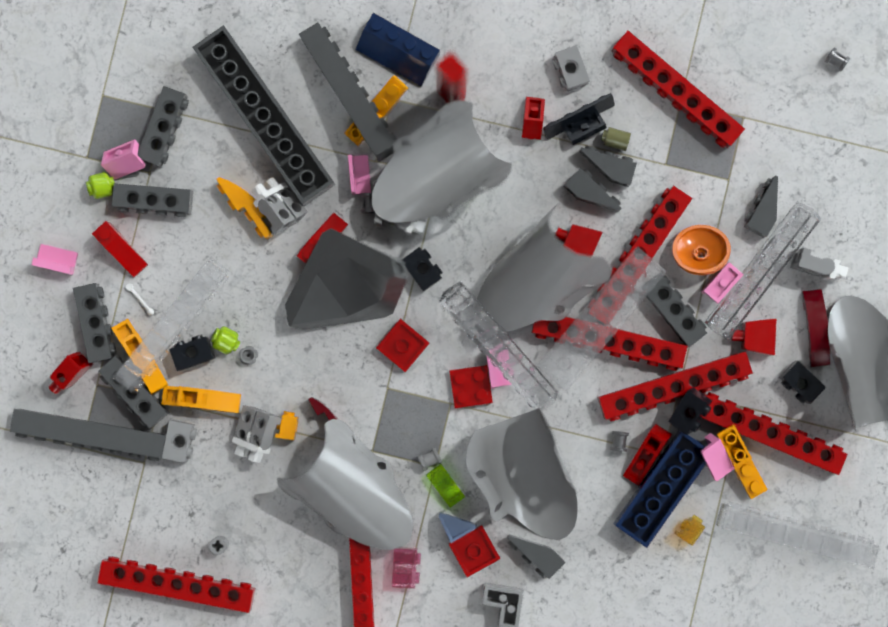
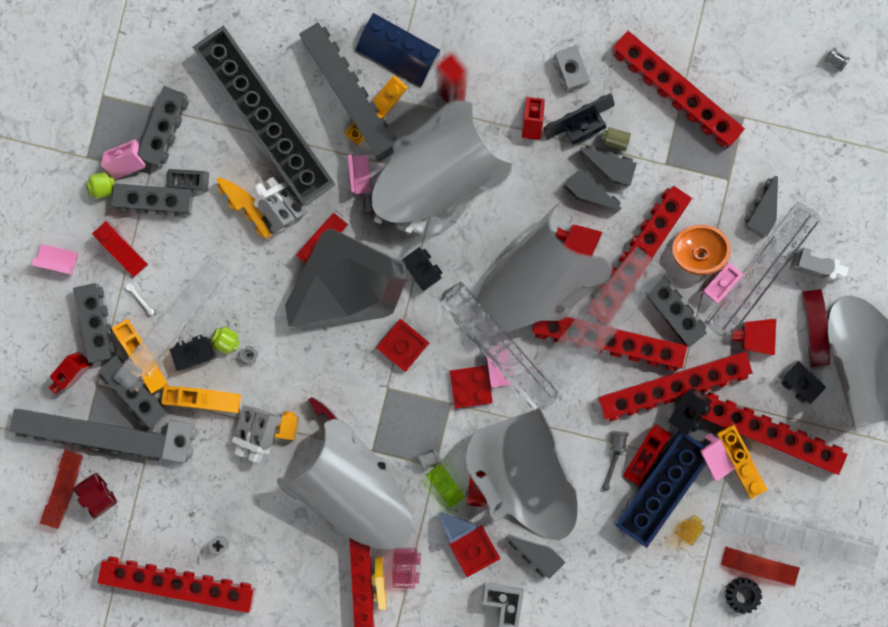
(63, 489): none -> clear red slope
(95, 495): none -> dark red brick
(199, 182): none -> dark grey slope
(379, 581): none -> yellow wing
(475, 496): none -> red torso
(606, 487): none -> dark grey hinge
(747, 606): none -> black tyre
(760, 566): none -> clear red slope

